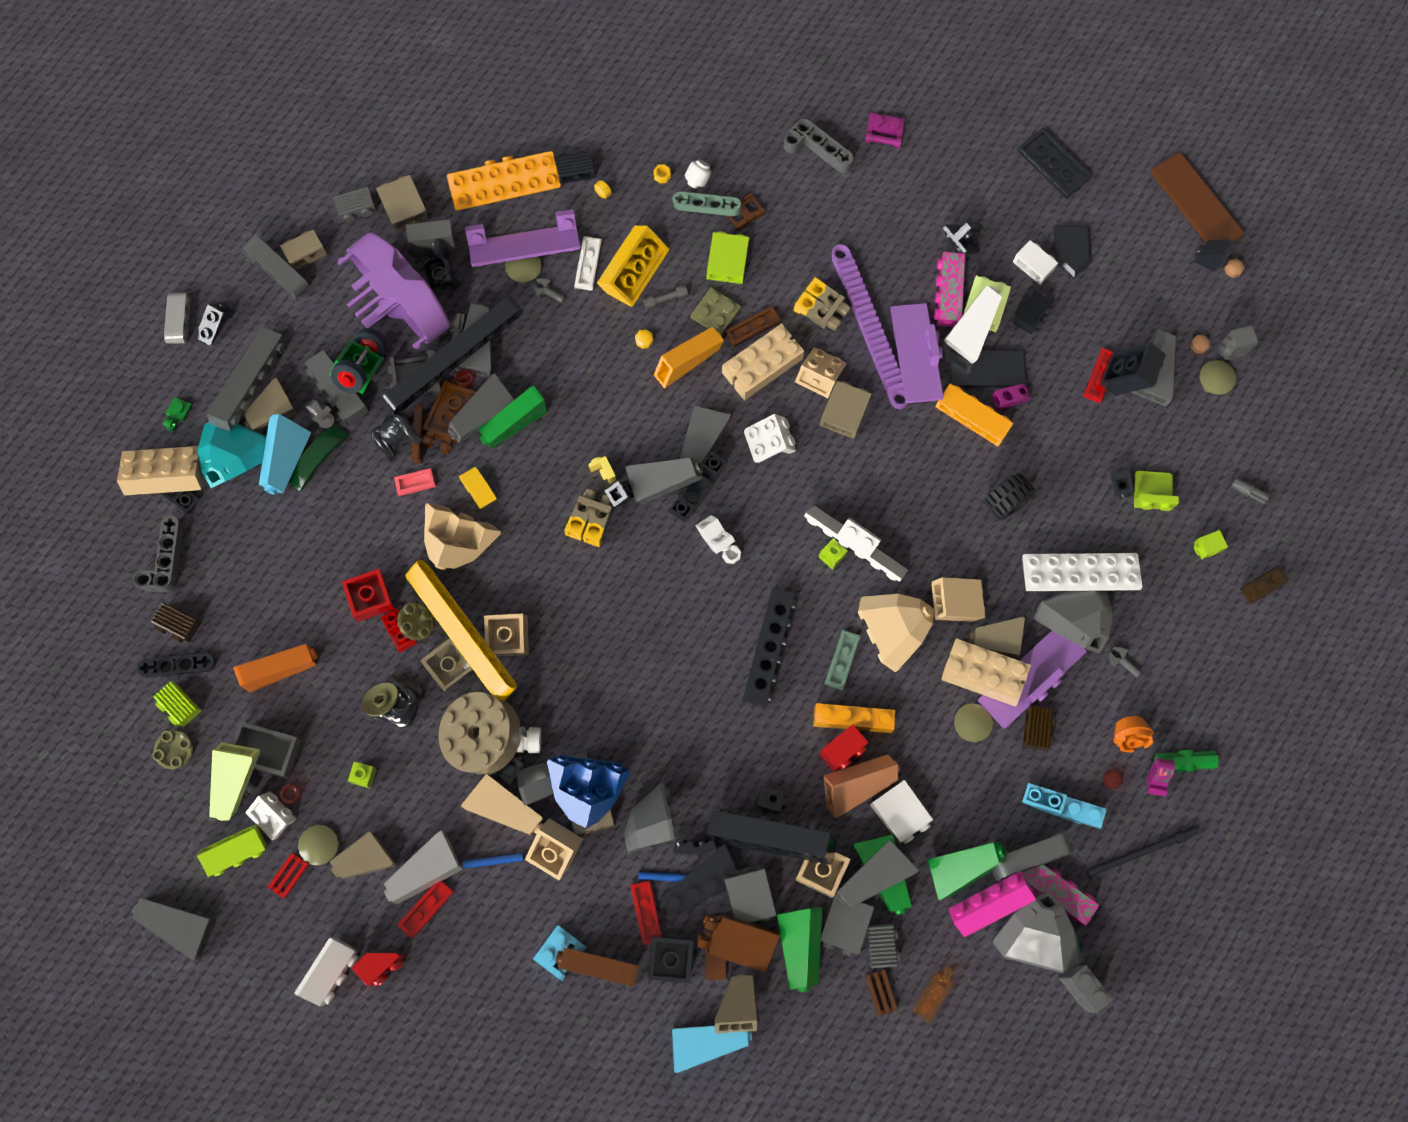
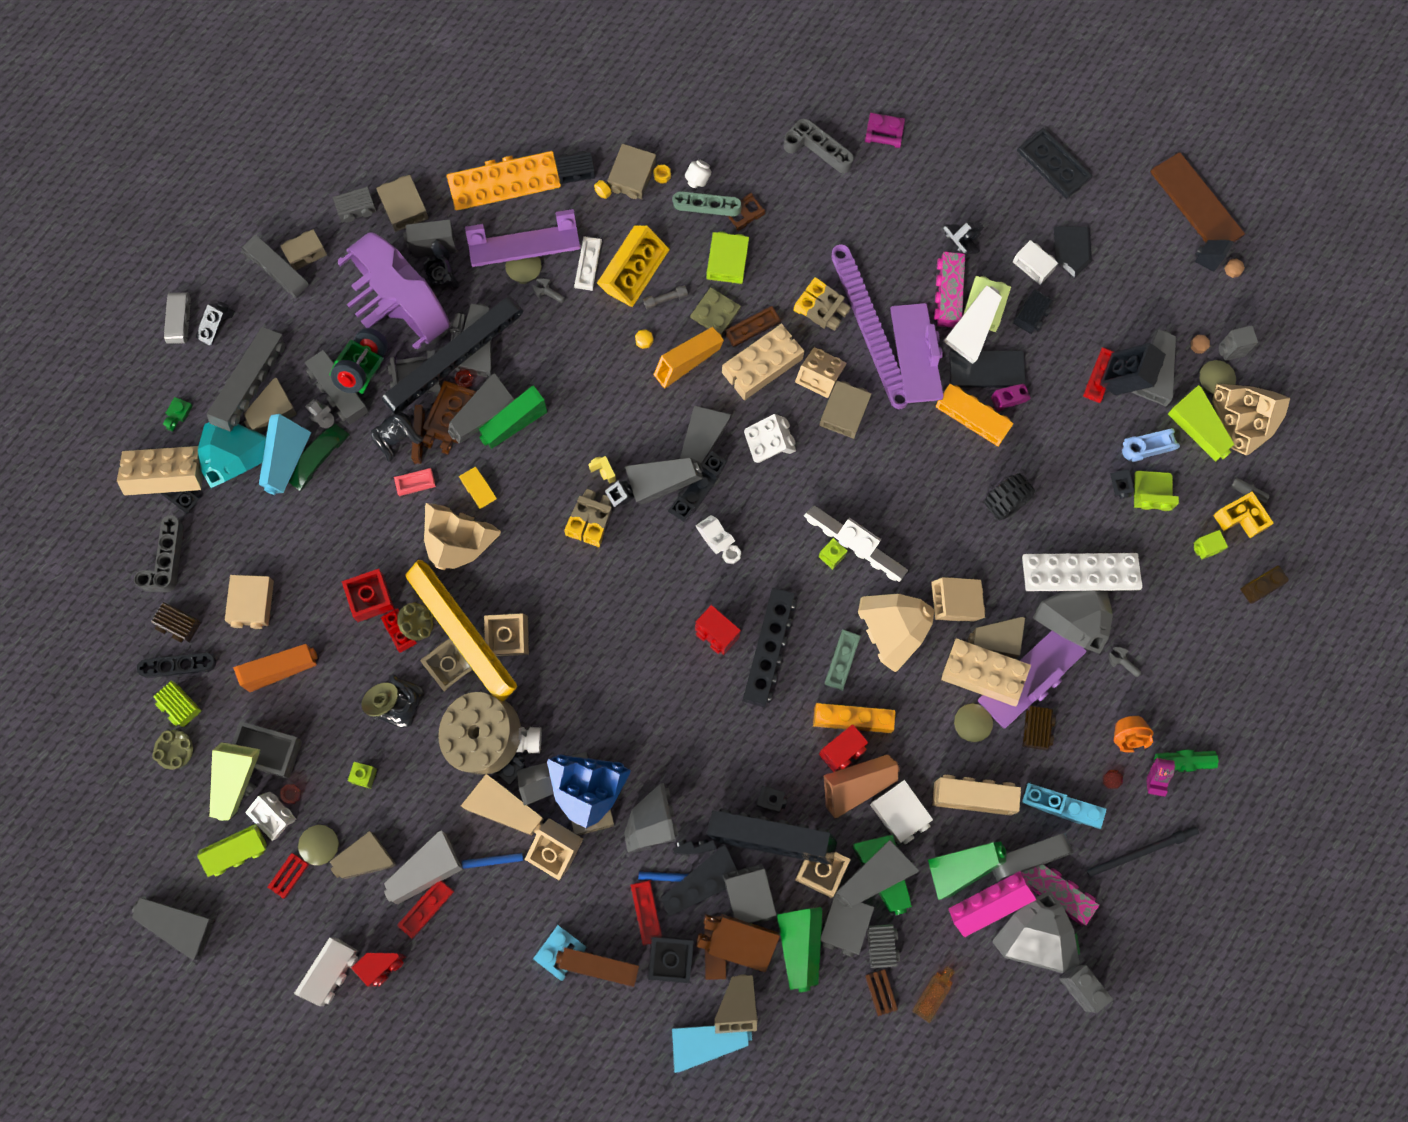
(249, 601): none -> tan brick
(631, 171): none -> dark tan brick
(717, 630): none -> red brick
(976, 796): none -> tan piece
(1149, 445): none -> light blue piece
(1202, 424): none -> lime slope
(1247, 512): none -> yellow brick
(1249, 414): none -> tan brick

